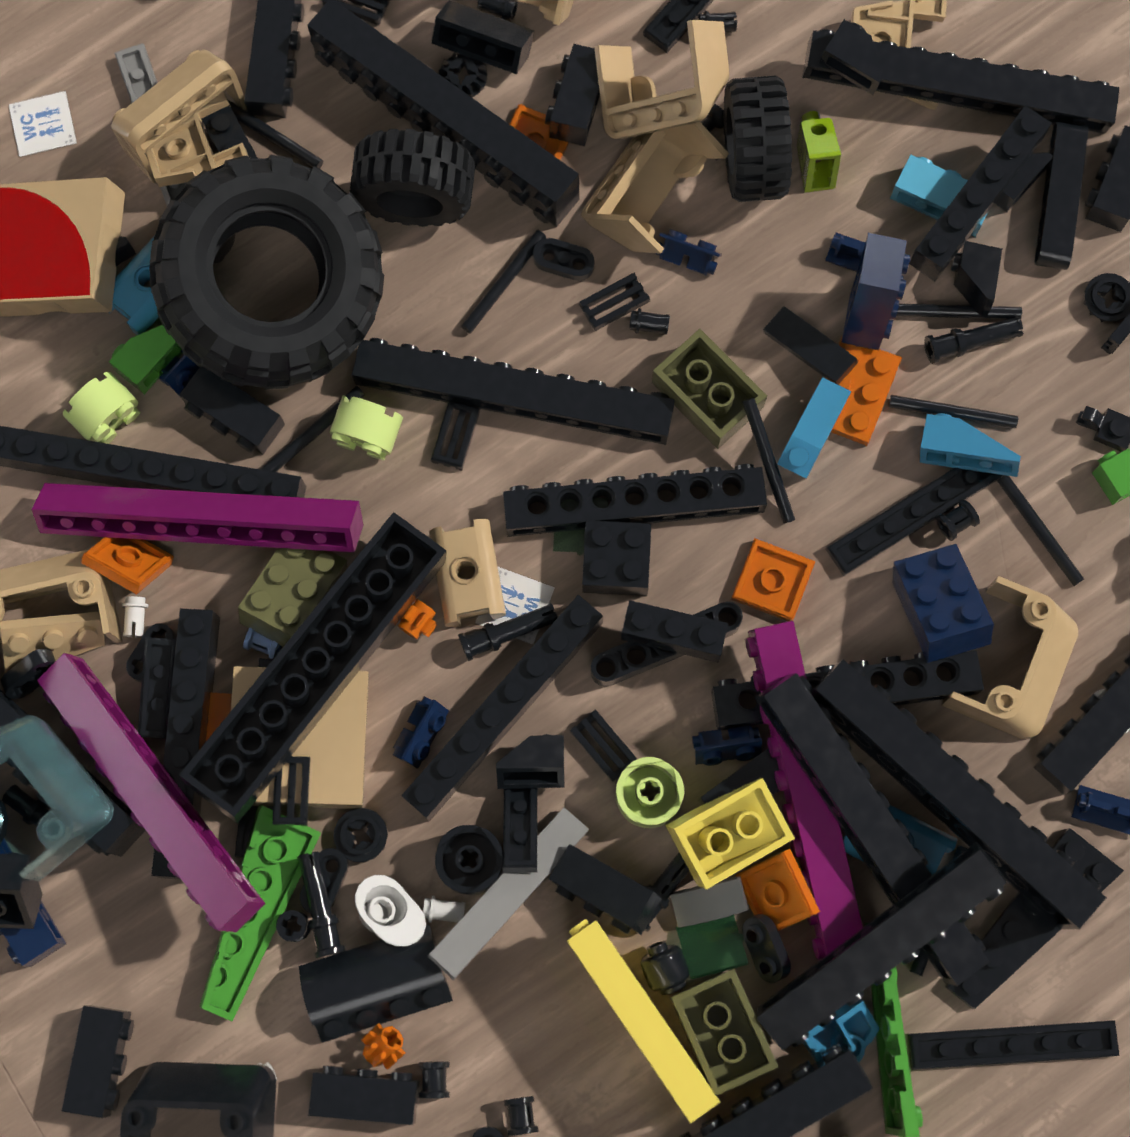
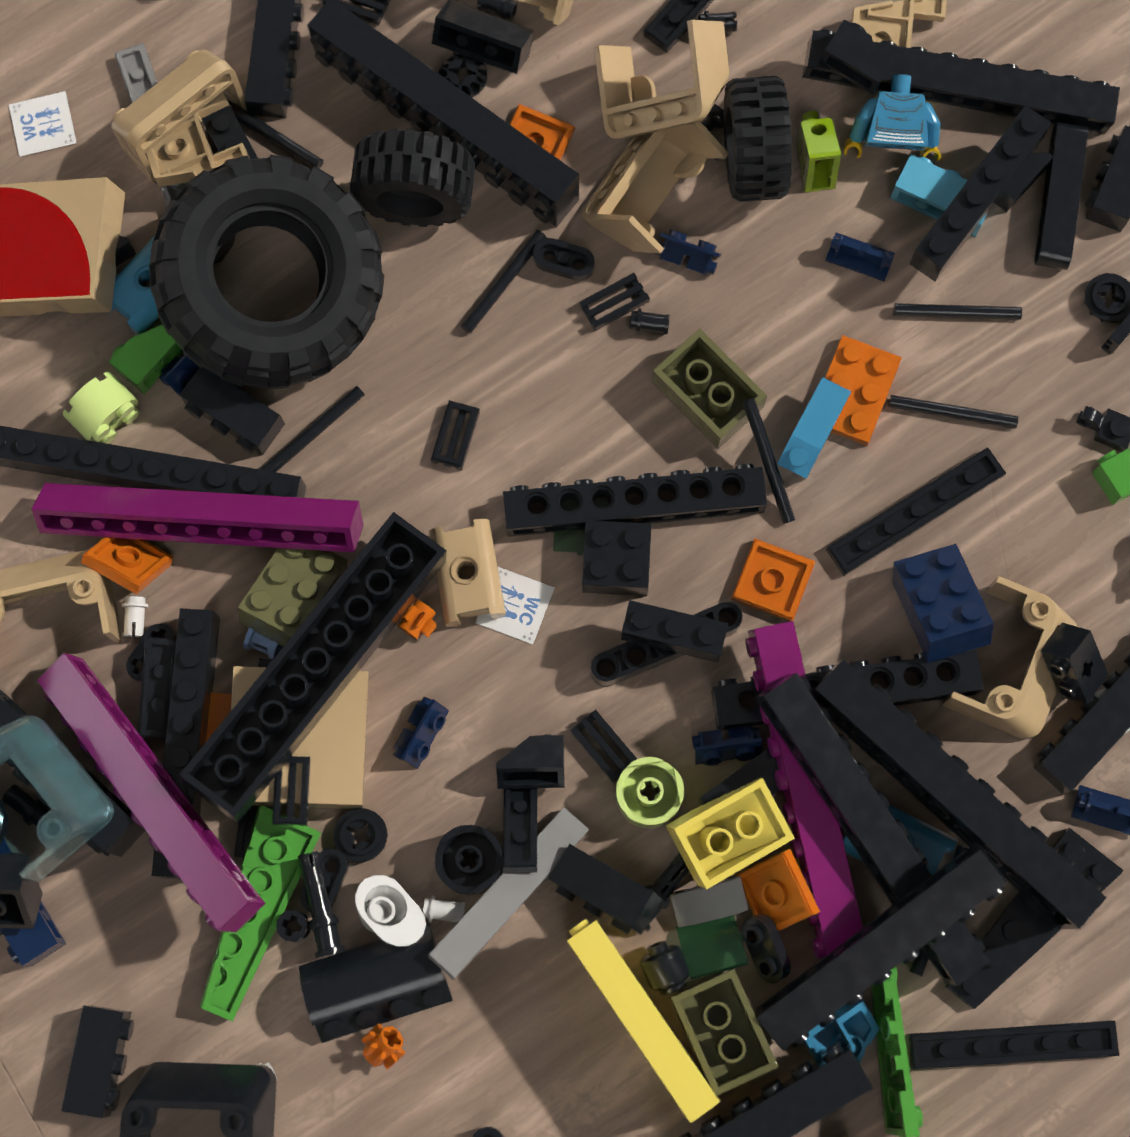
(24, 675): black beam -> none
(59, 633): tan wing -> none
(364, 1096): black brick -> none
(366, 426): yellowish green brick -> none
(434, 1079): black bush -> none
(493, 635): black pin -> none
(503, 708): black brick -> none
(514, 391): black brick -> none
(521, 1116): black bush -> none
(575, 97): black brick -> none
(810, 346): black tile -> none
(875, 291): dark blue brick -> none
(896, 122): none -> dark azure torso
(958, 520): black bush -> none
(959, 341): black pin -> none
(959, 445): dark azure slope -> none
(977, 275): black slope -> none
(1040, 530): black bar -> none
(1074, 662): none -> black brick

